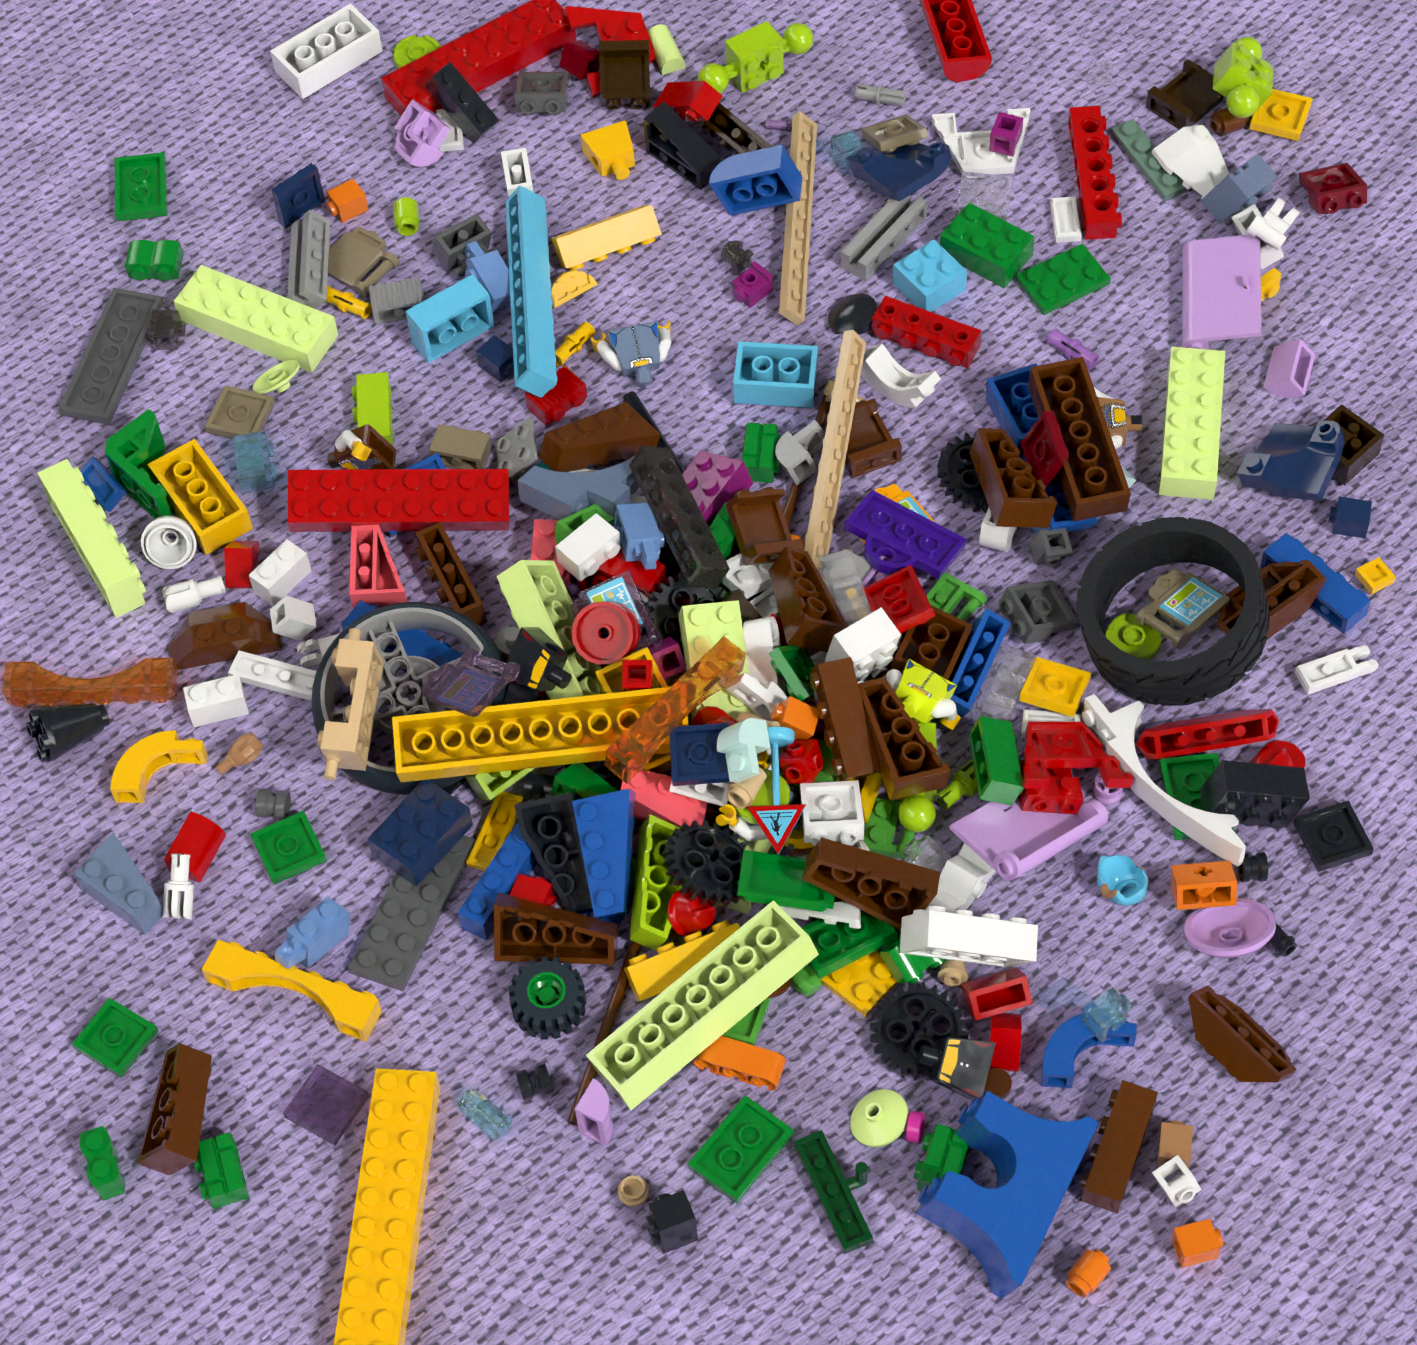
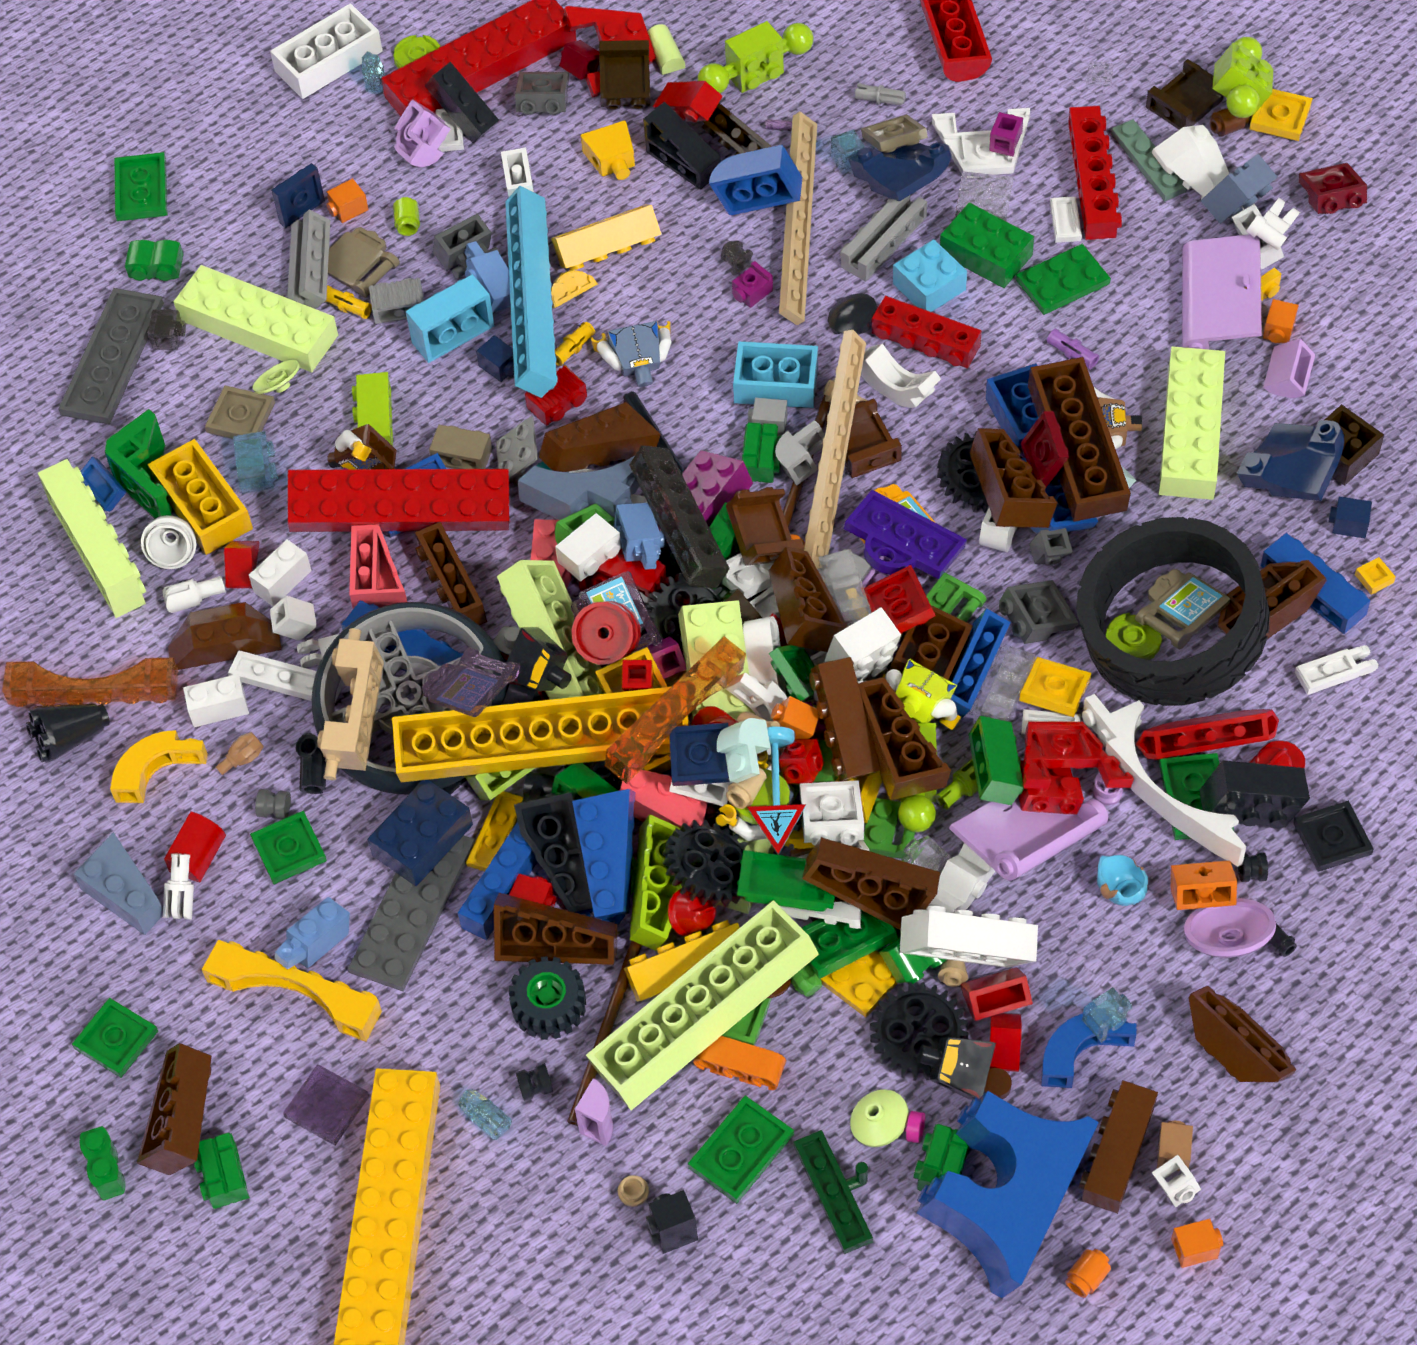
(311, 765): none -> black piece
(372, 73): none -> clear light blue hinge
(769, 412): none -> light grey brick
(1280, 321): none -> orange brick

